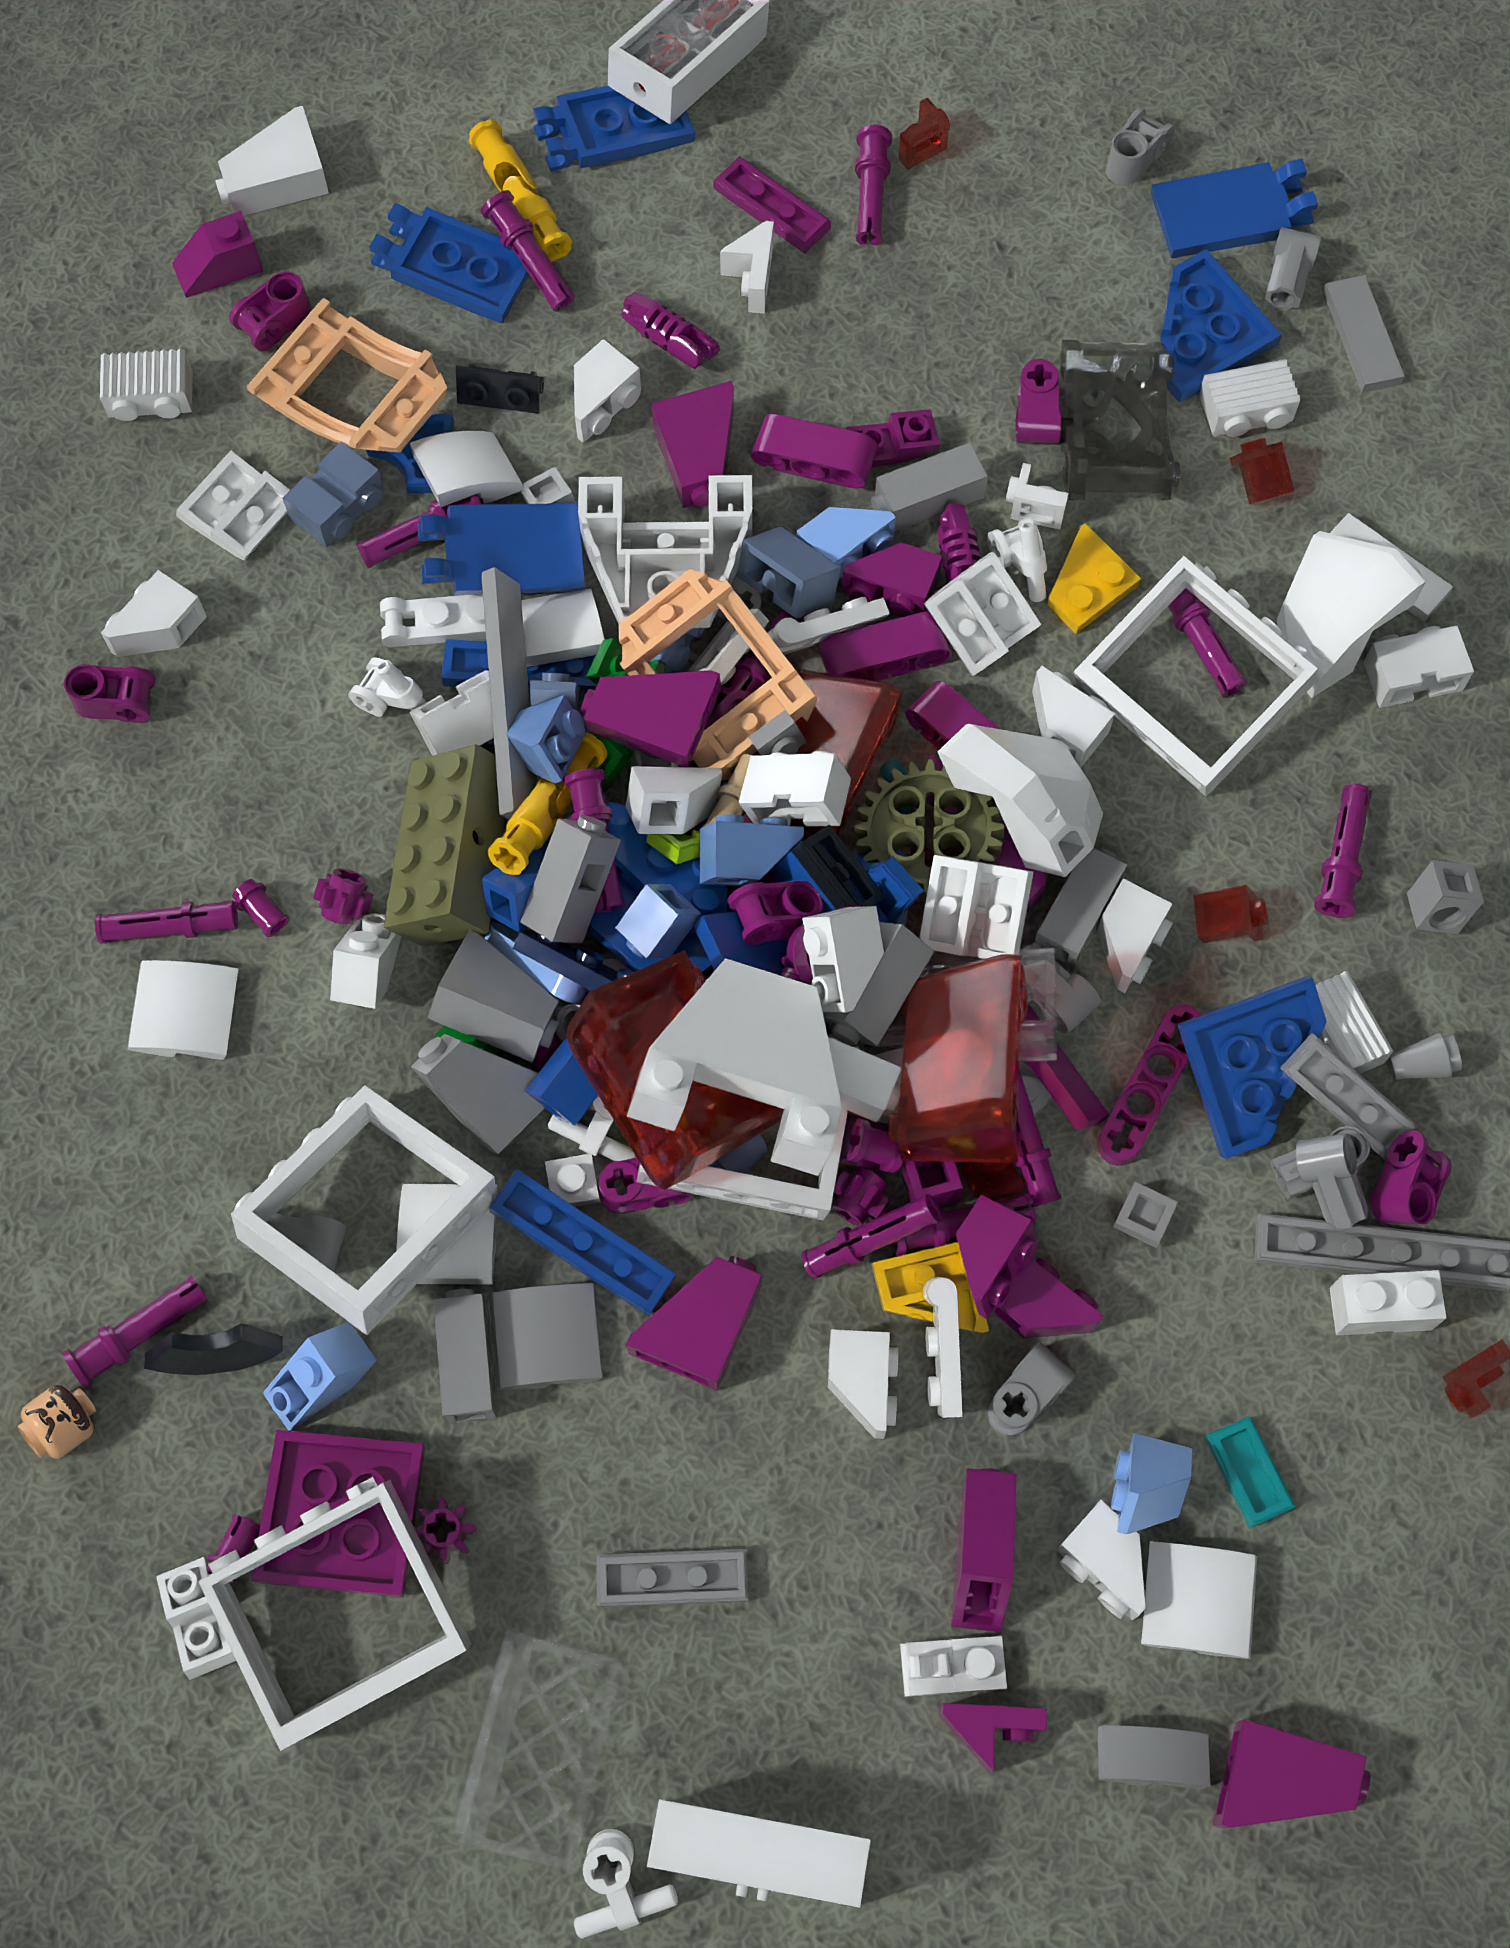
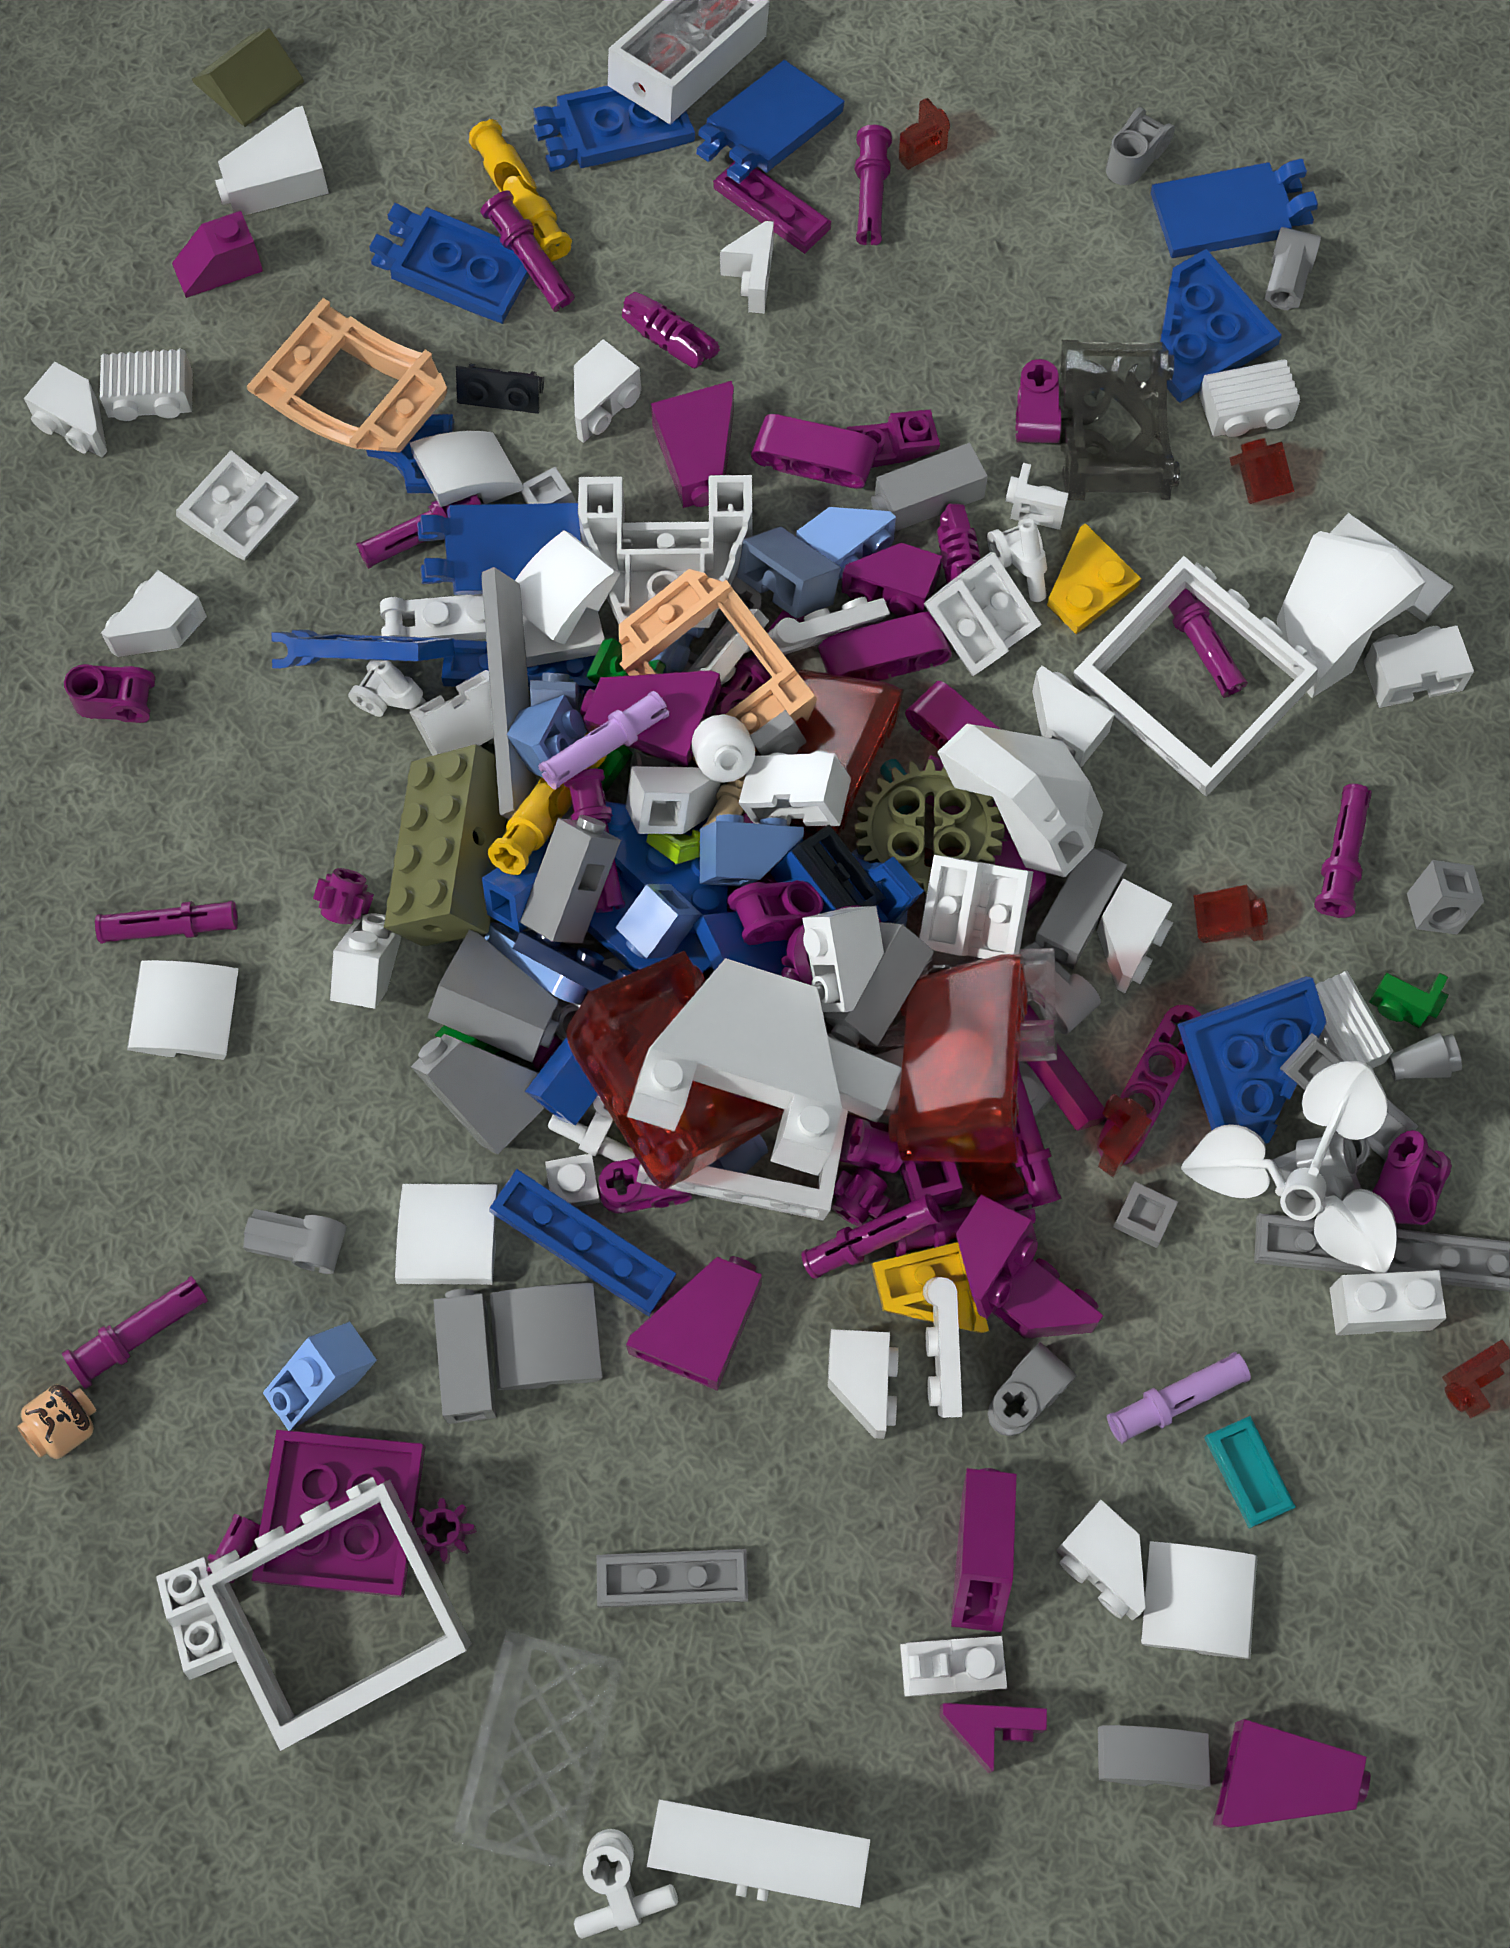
(68, 406): none -> white slope
(213, 1352): black tile -> none
(250, 77): none -> olive slope
(253, 899): magenta pin -> none
(273, 308): magenta piece -> none
(308, 647): none -> blue tile
(334, 495): sand blue brick -> none
(413, 1259): white window -> none
(562, 584): none -> white slope
(619, 730): none -> lavender pin
(723, 748): none -> white head
(769, 120): none -> blue tile
(1118, 1142): none -> clear red bracket
(1150, 1483): light blue slope -> none
(1162, 1405): none -> lavender pin
(1352, 1230): none -> white plant
(1363, 333): light grey tile -> none
(1402, 1001): none -> green bracket

